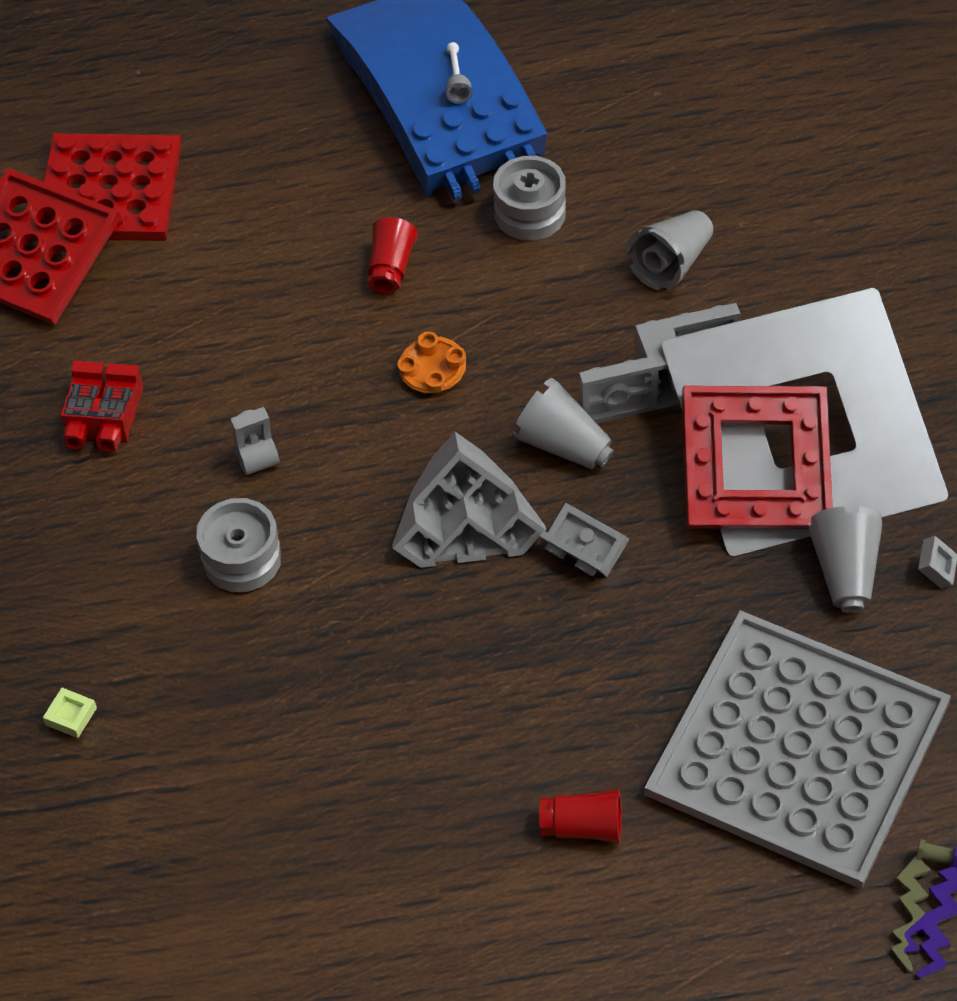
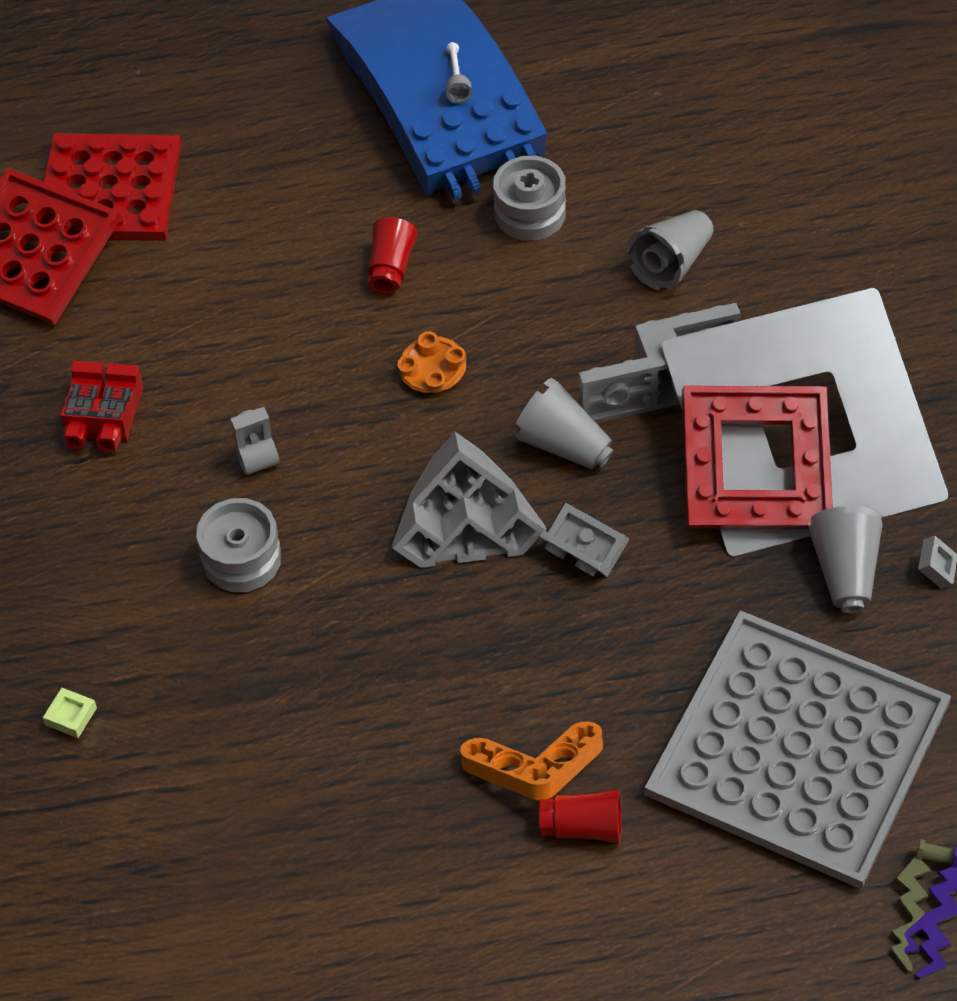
(538, 776): none -> orange beam

